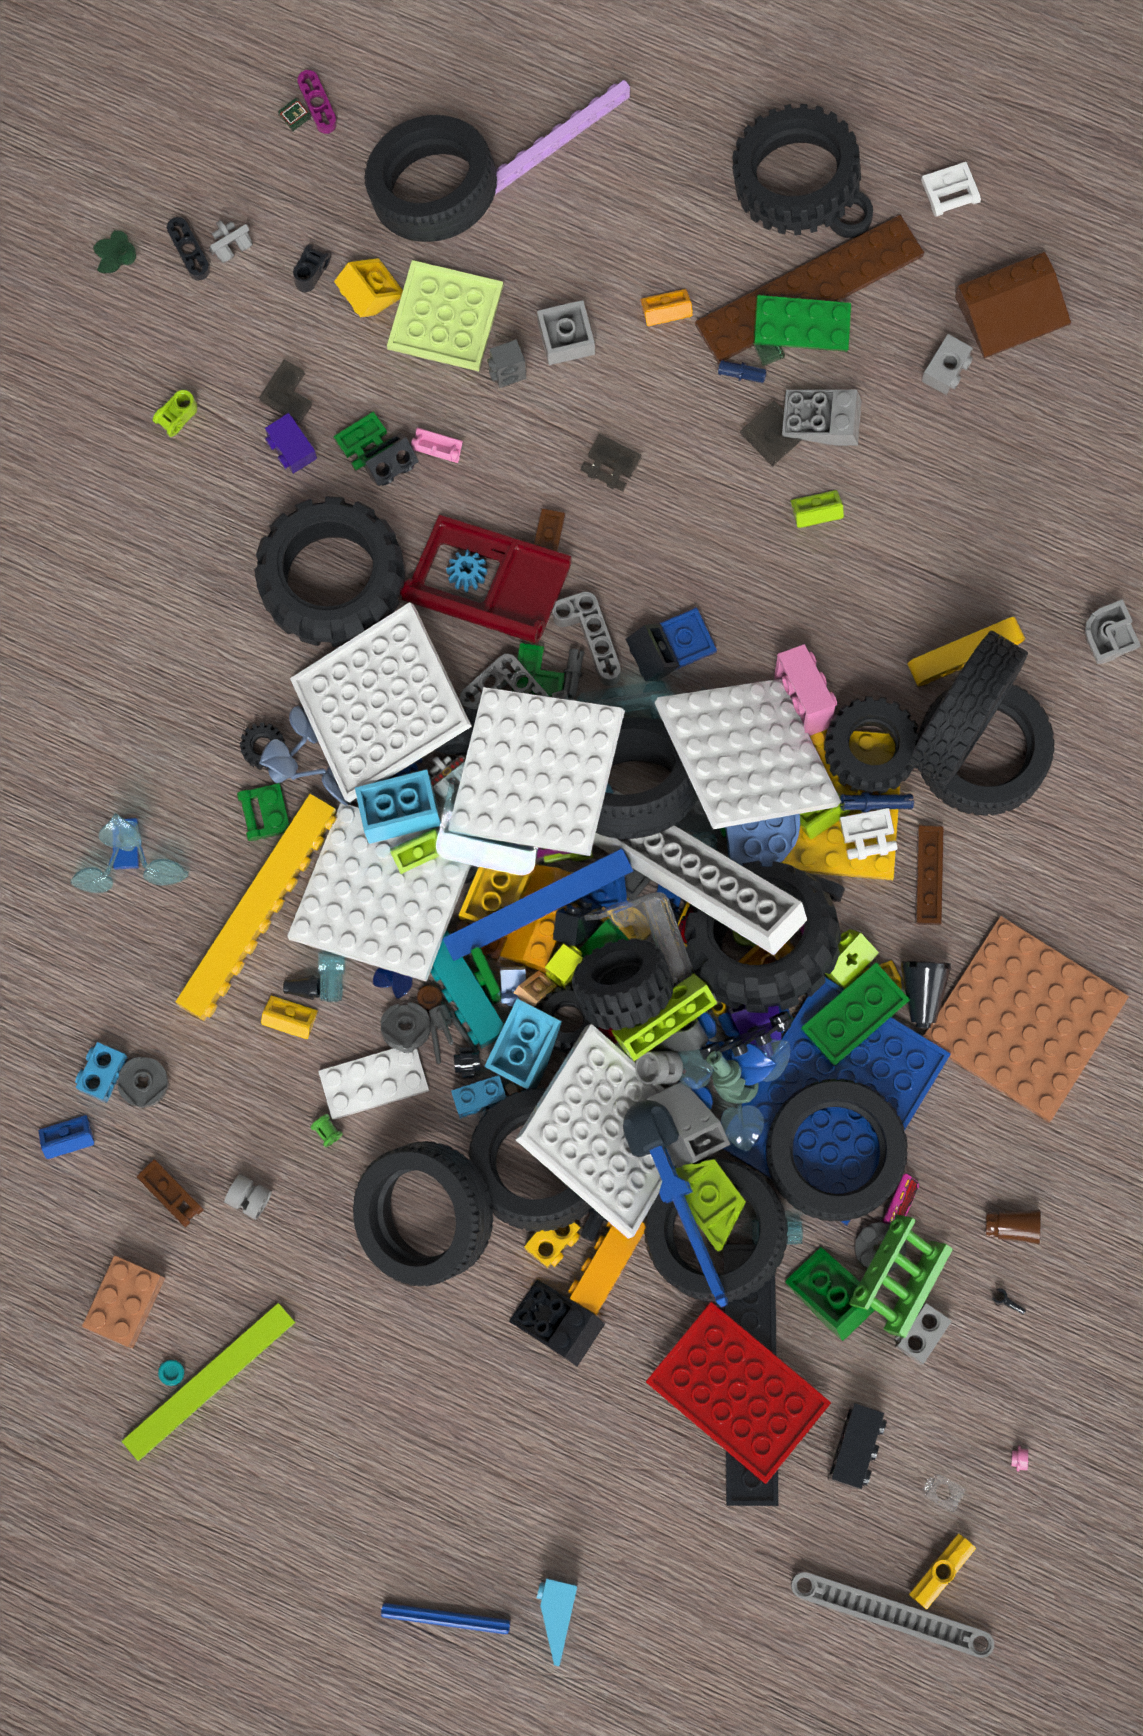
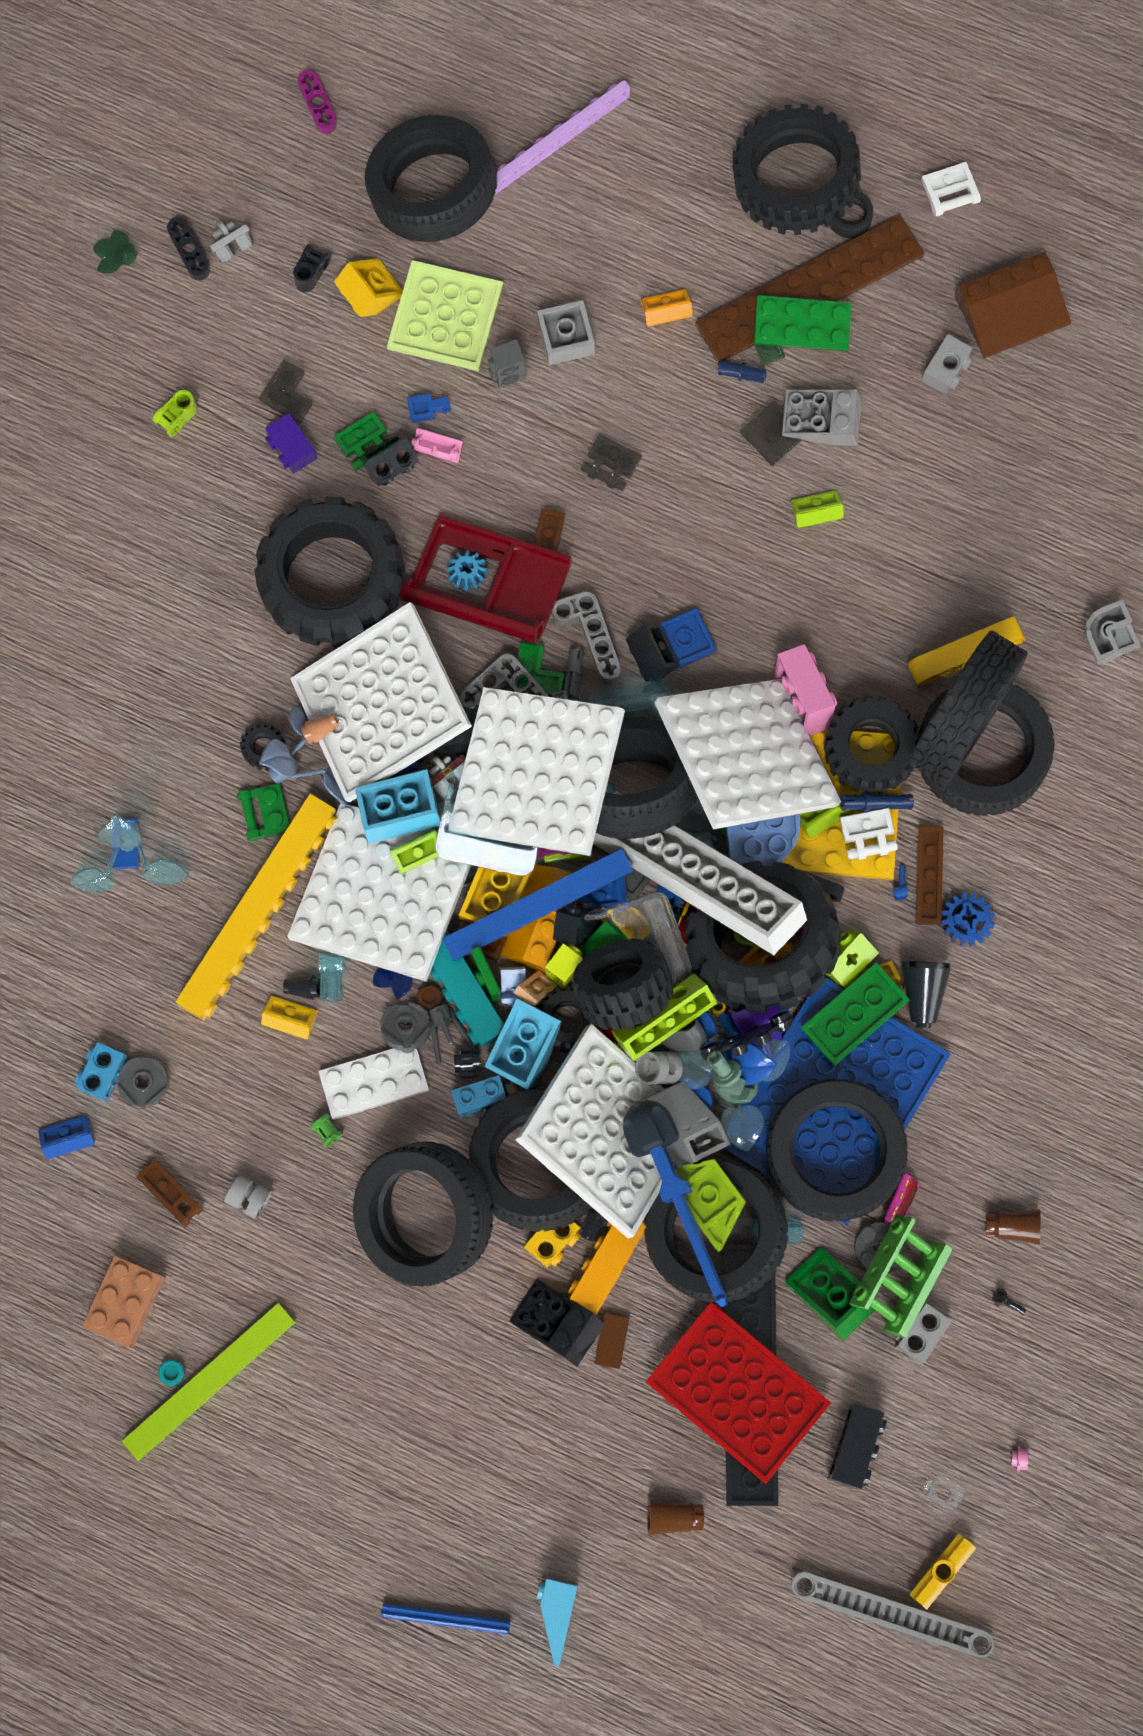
(294, 114): clear green tile -> none
(318, 728): none -> nougat cone
(423, 407): none -> blue plate
(612, 1341): none -> reddish brown tile
(673, 1517): none -> reddish brown plant
(900, 892): none -> blue hand
(957, 921): none -> blue gear
(1025, 1018): nougat plate -> none

